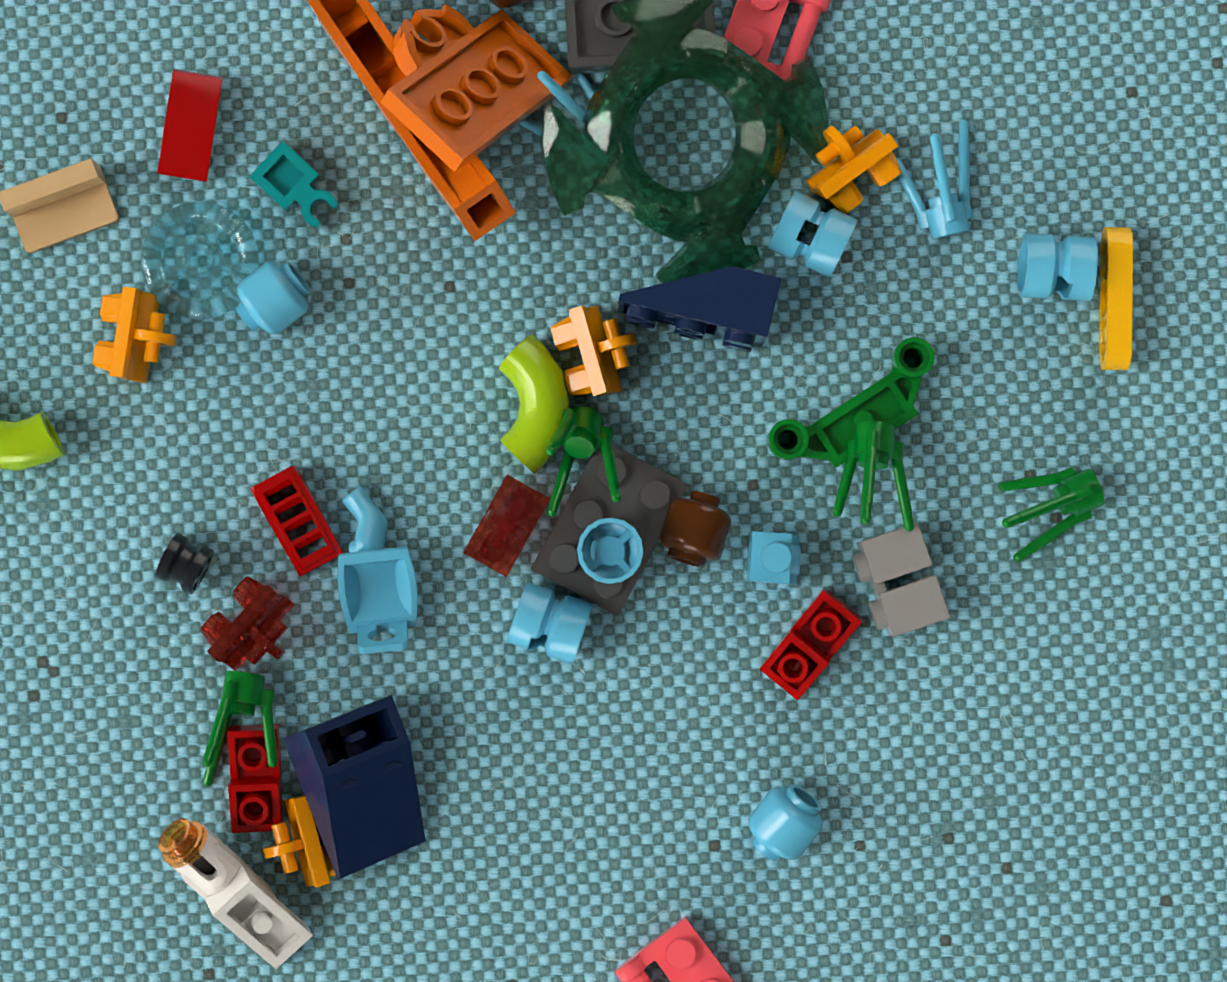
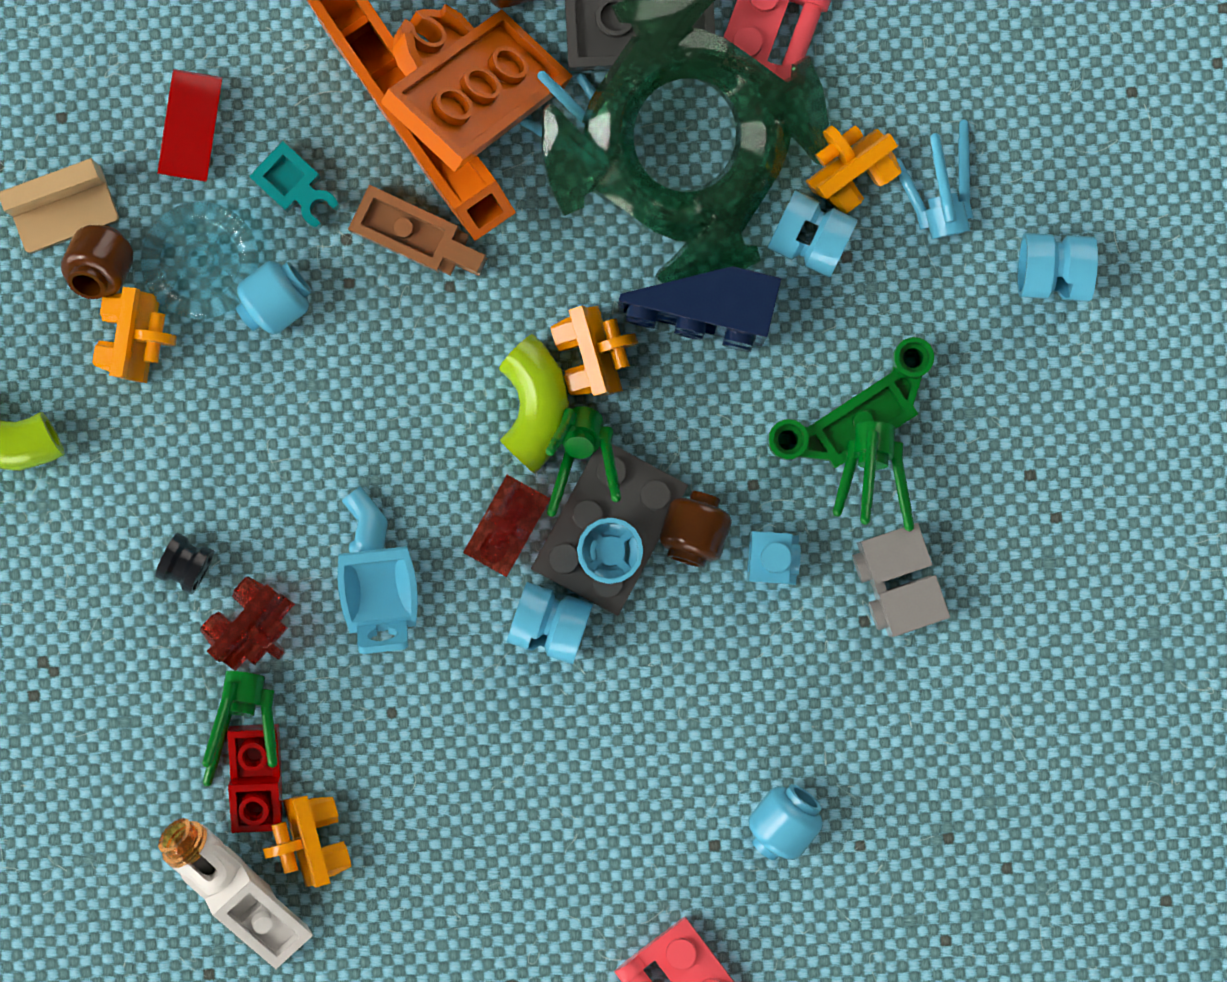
(97, 261): none -> reddish brown head
(277, 483): red slope -> none
(360, 785): dark blue slope -> none
(414, 233): none -> medium nougat hinge
(811, 643): red slope -> none
(1075, 495): green plant -> none
(1116, 298): yellow beam -> none

